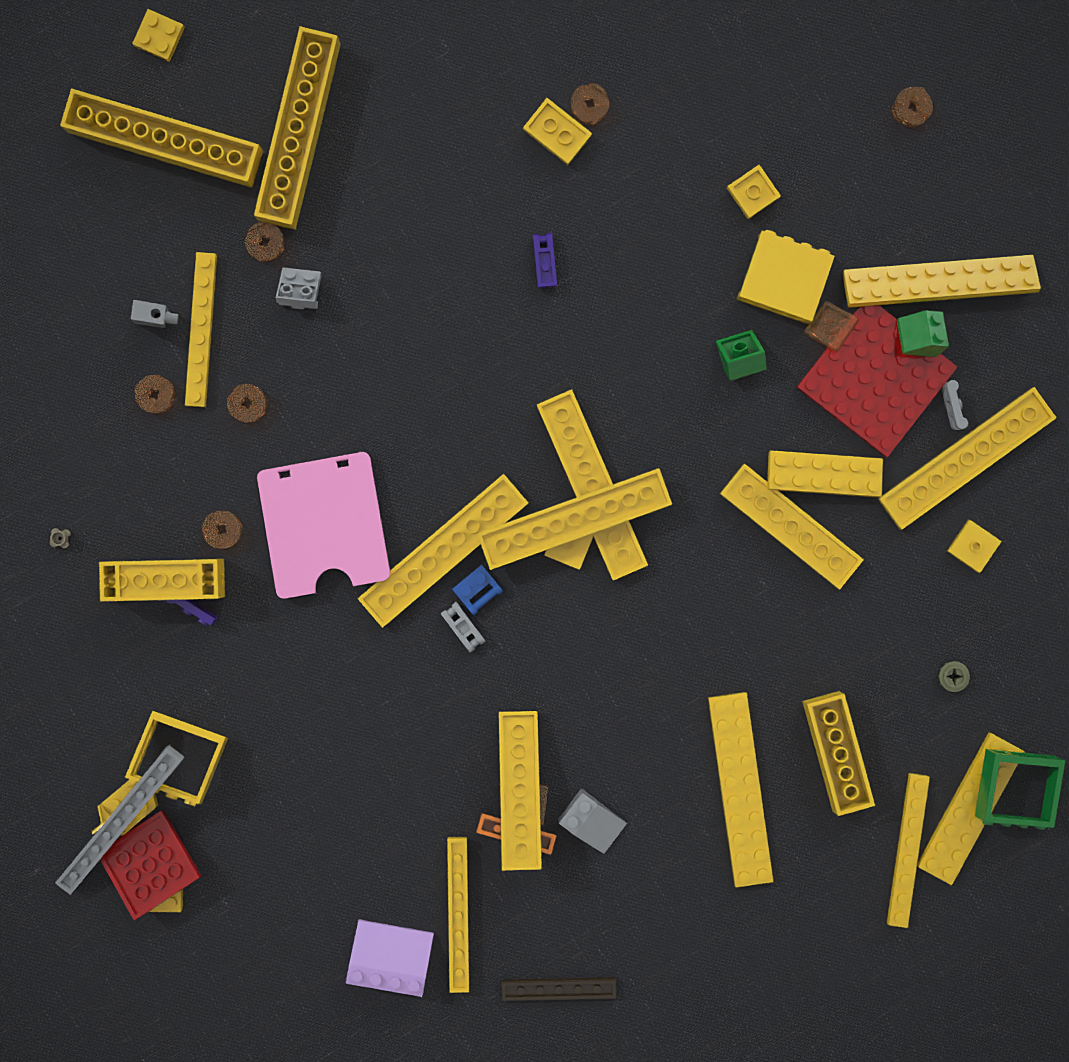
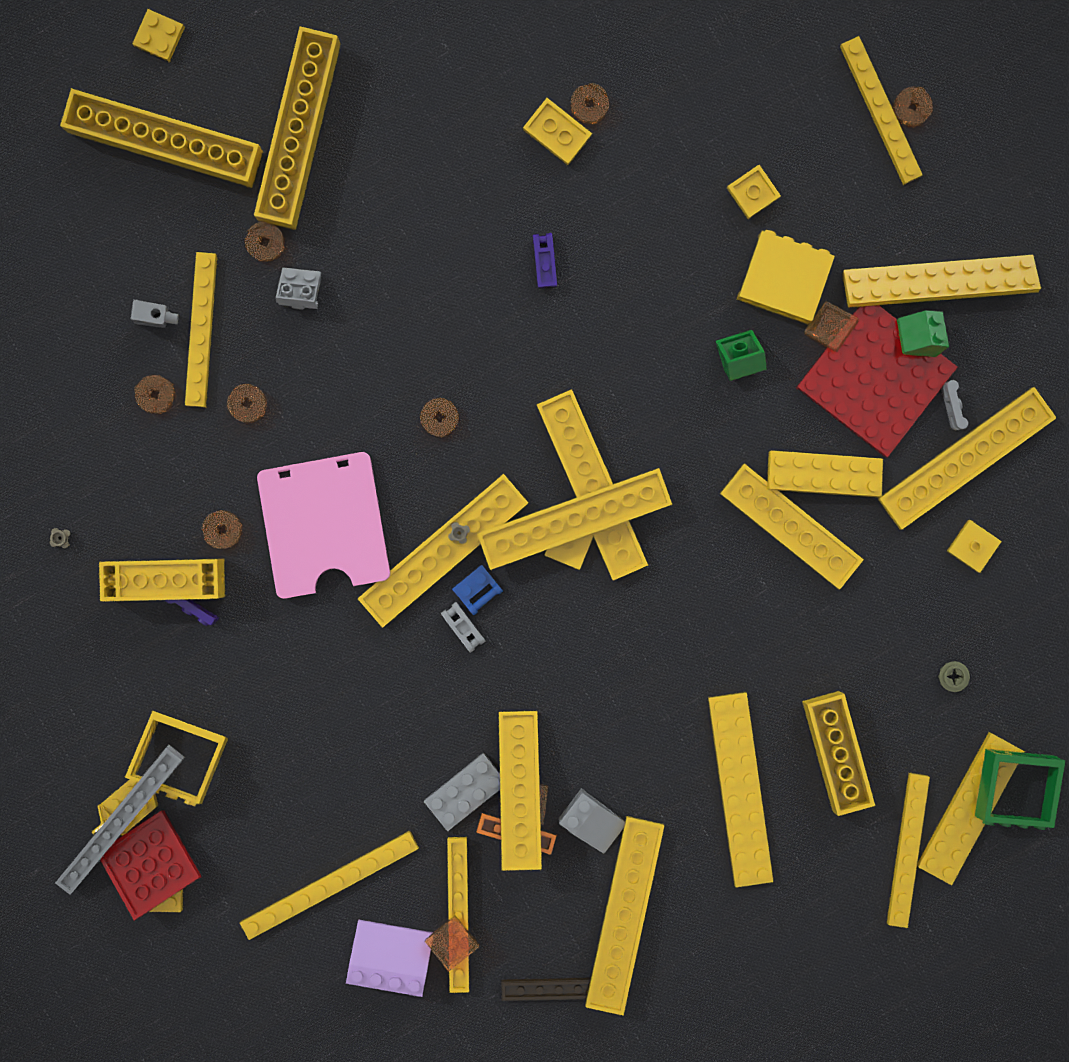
(329, 885): none -> yellow plate
(447, 425): none -> clear orange plate
(452, 943): none -> clear orange plate
(463, 529): none -> dark tan plate
(464, 792): none -> light grey plate
(624, 915): none -> yellow plate
(881, 110): none -> yellow plate

